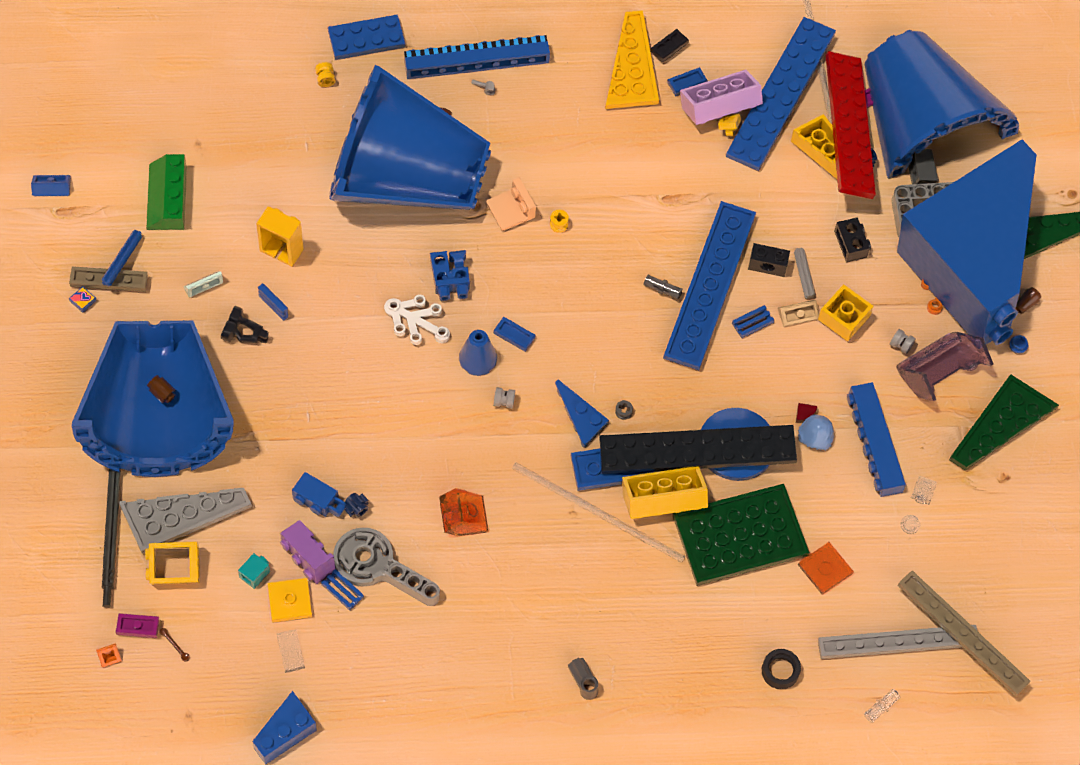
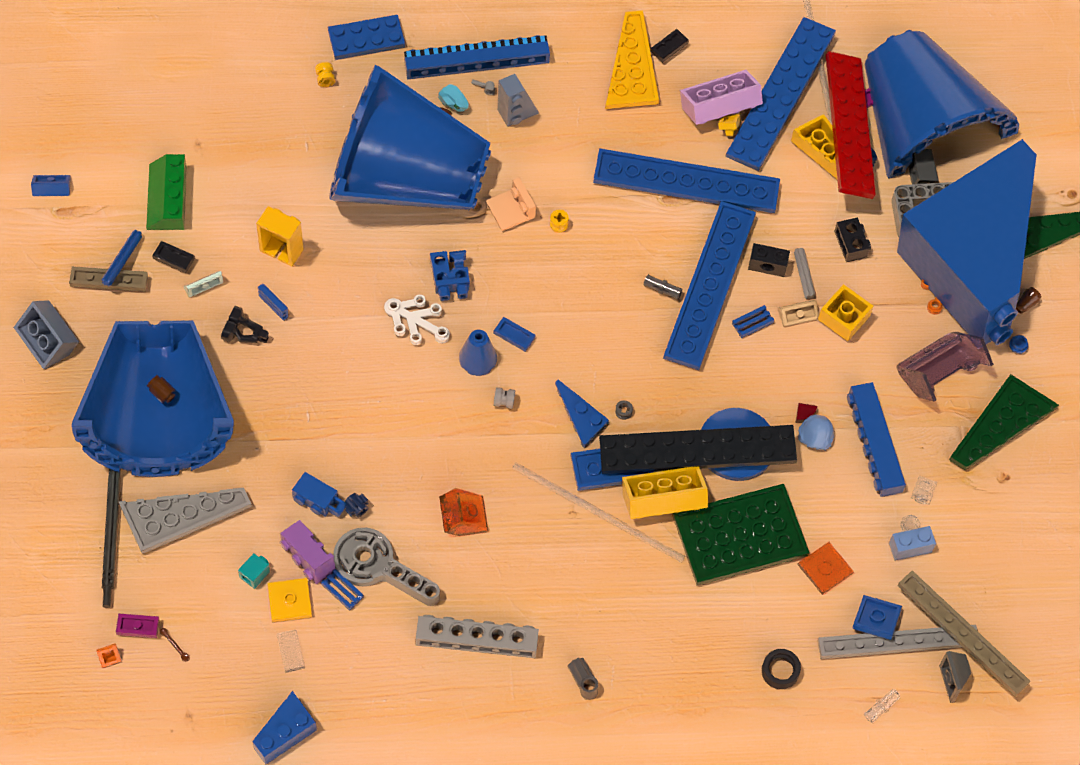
(45, 333): none -> sand blue slope
(82, 299): tile -> none
(173, 256): none -> black plate
(194, 563): yellow window -> none
(453, 98): none -> medium azure rock
(485, 644): none -> light grey brick
(514, 101): none -> sand blue wedge
(686, 80): blue tile -> none
(686, 180): none -> blue plate
(877, 617): none -> blue tile
(898, 340): light grey wheel -> none
(912, 543): none -> medium blue brick
(955, 673): none -> dark grey slope

